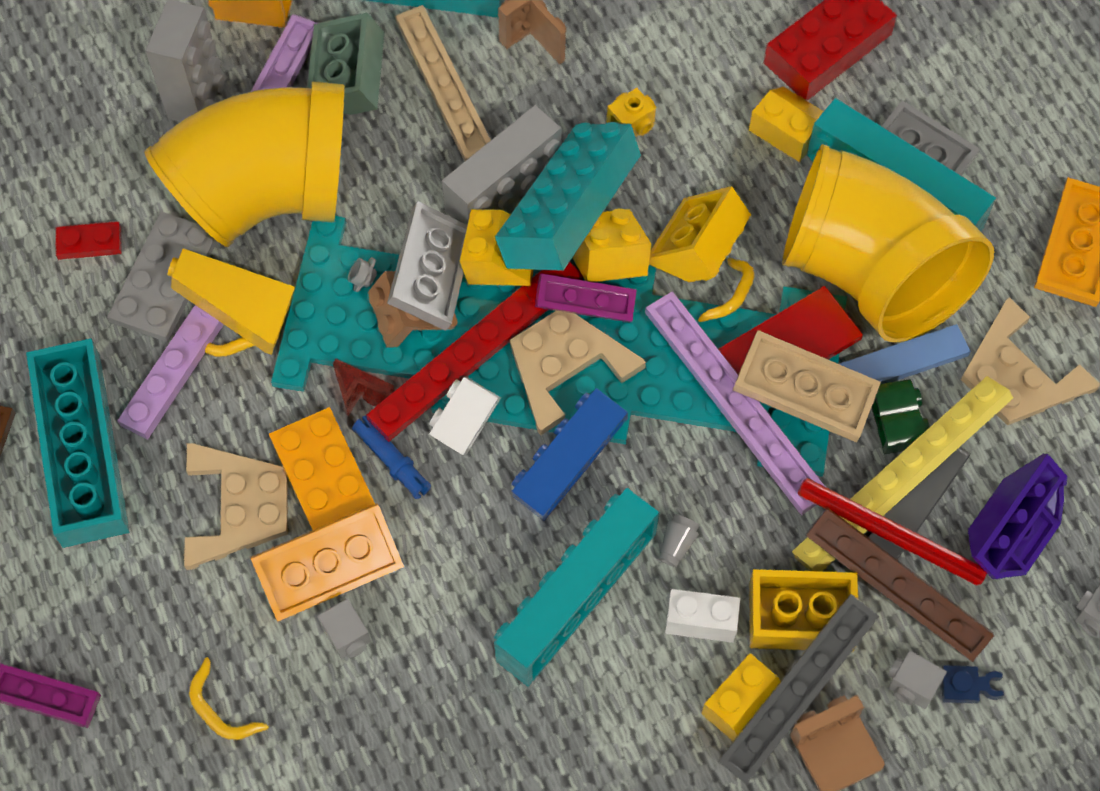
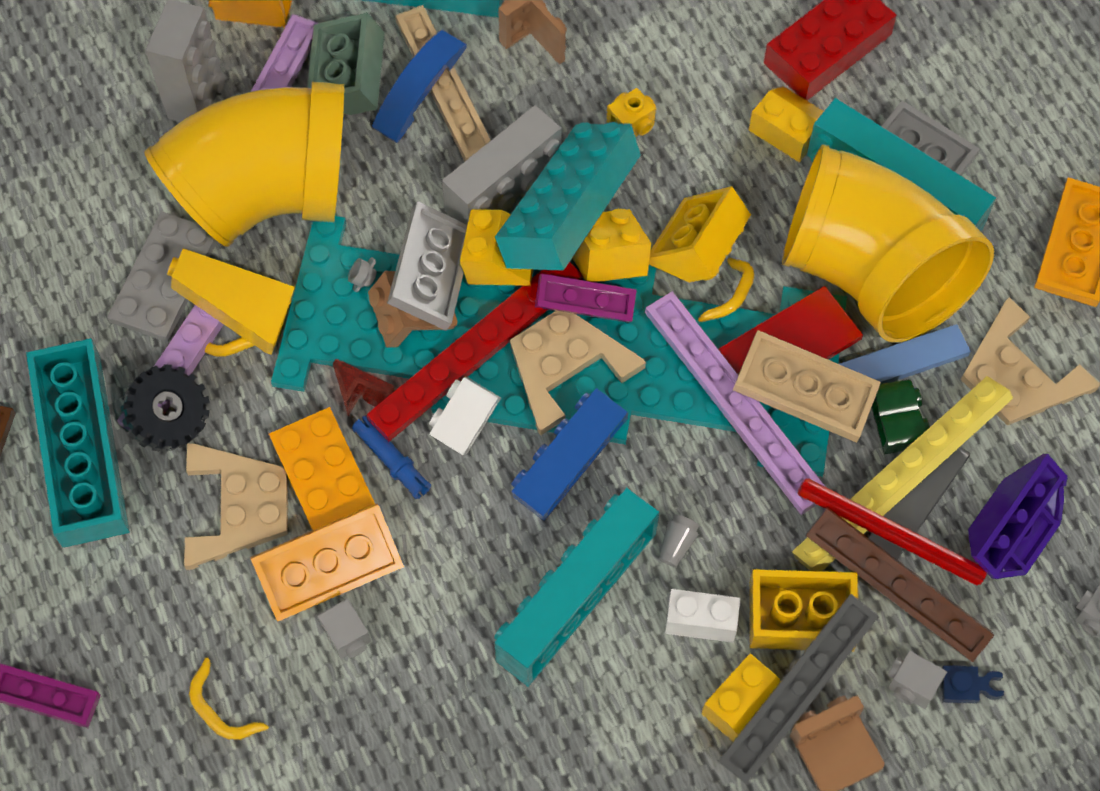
(88, 240): red plate -> none
(146, 418): none -> black bush
(415, 83): none -> blue slope

